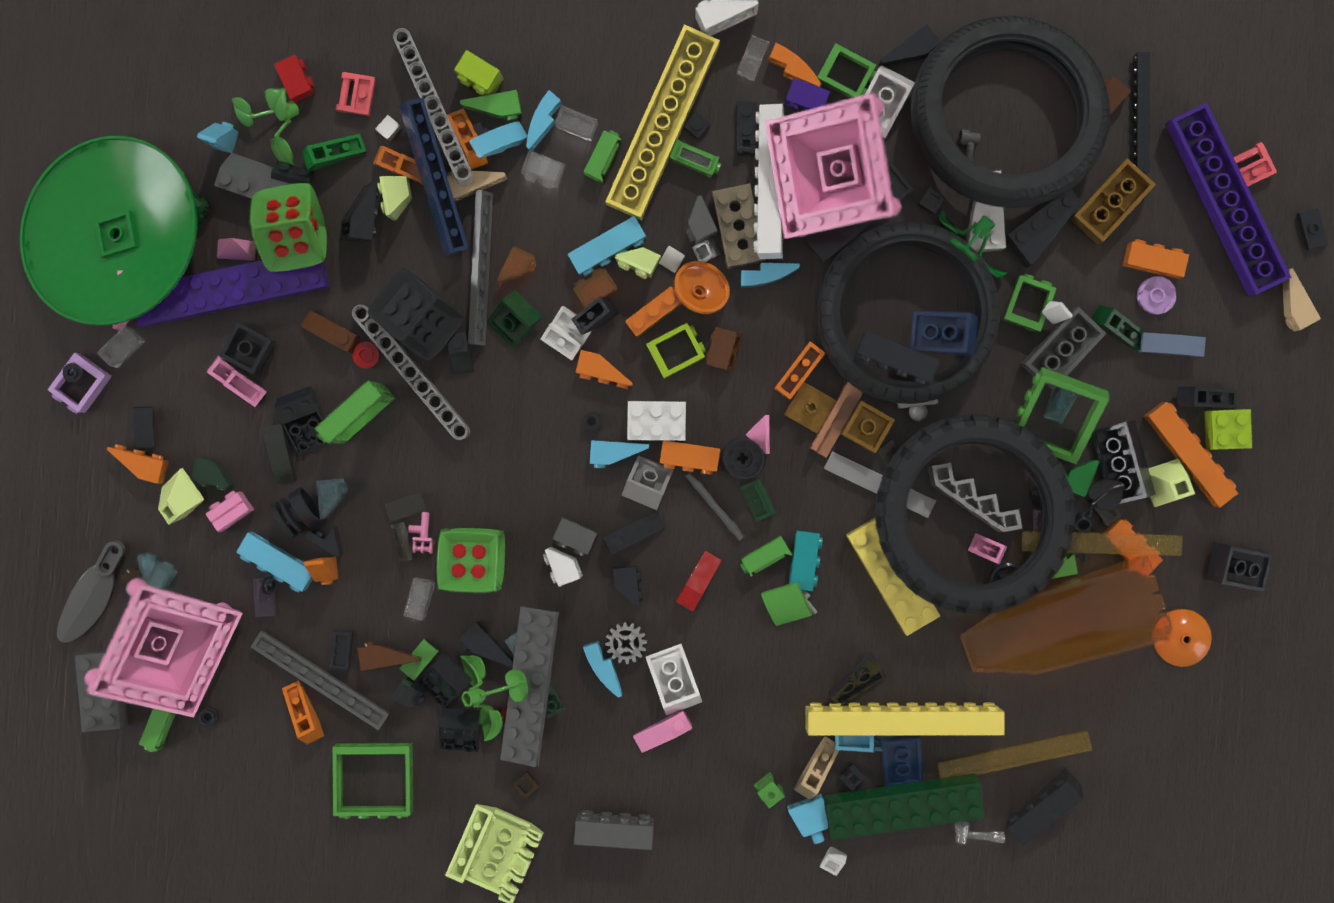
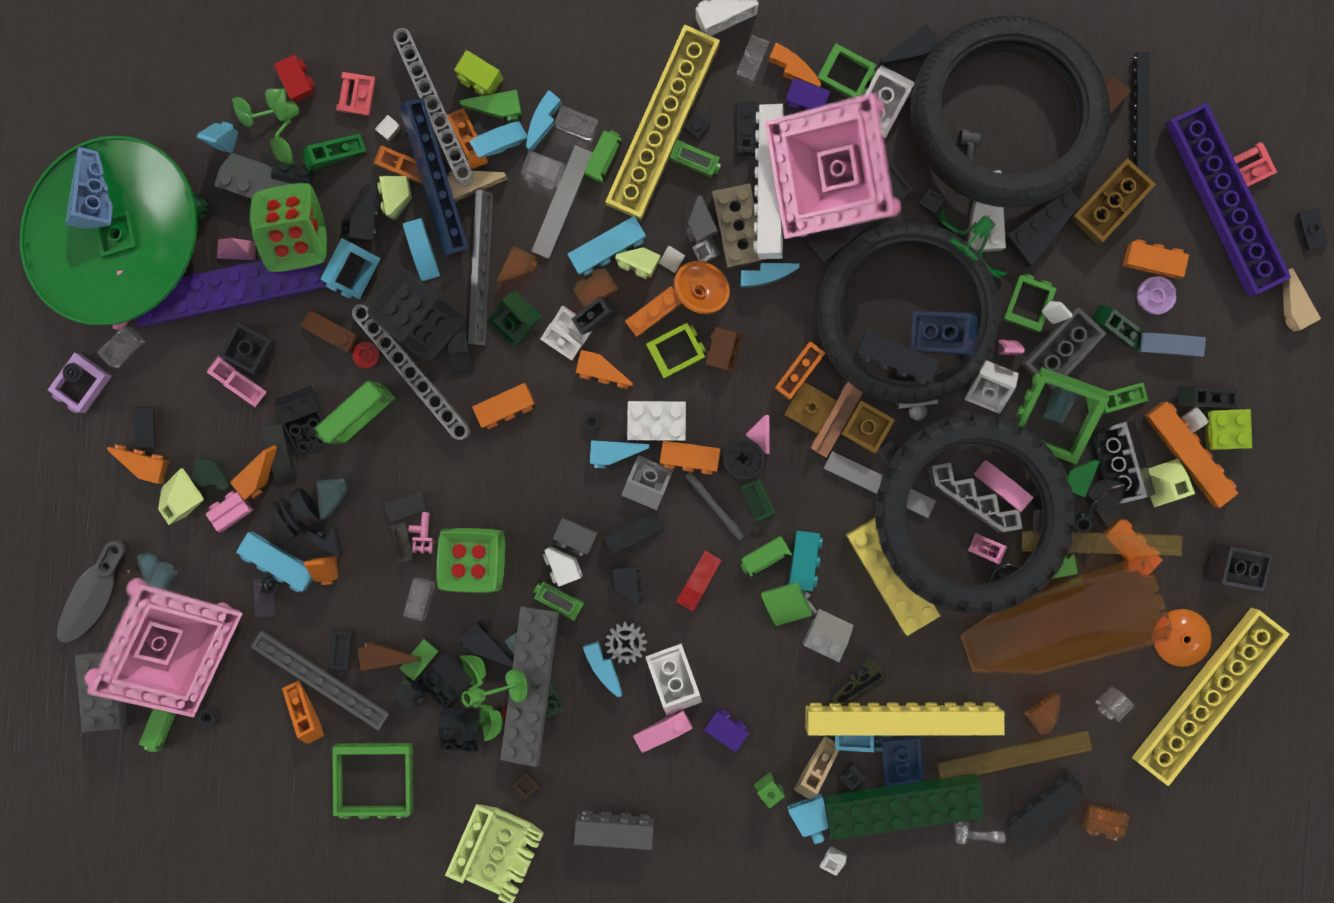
(88, 196): none -> medium blue wedge
(255, 475): none -> orange slope
(337, 262): none -> medium azure window
(421, 249): none -> medium azure slope
(504, 406): none -> orange brick
(558, 599): none -> bright green window
(562, 202): none -> light grey tile
(726, 729): none -> dark purple brick
(828, 635): none -> light grey slope
(992, 386): none -> white slope
(1003, 486): none -> bright pink slope
(1009, 347): none -> bright pink slope
(1044, 713): none -> clear orange slope
(1105, 821): none -> clear orange brick
(1114, 704): none -> clear brick
(1123, 397): none -> bright green slope
(1195, 419): none -> white slope
(1210, 695): none -> light yellow brick

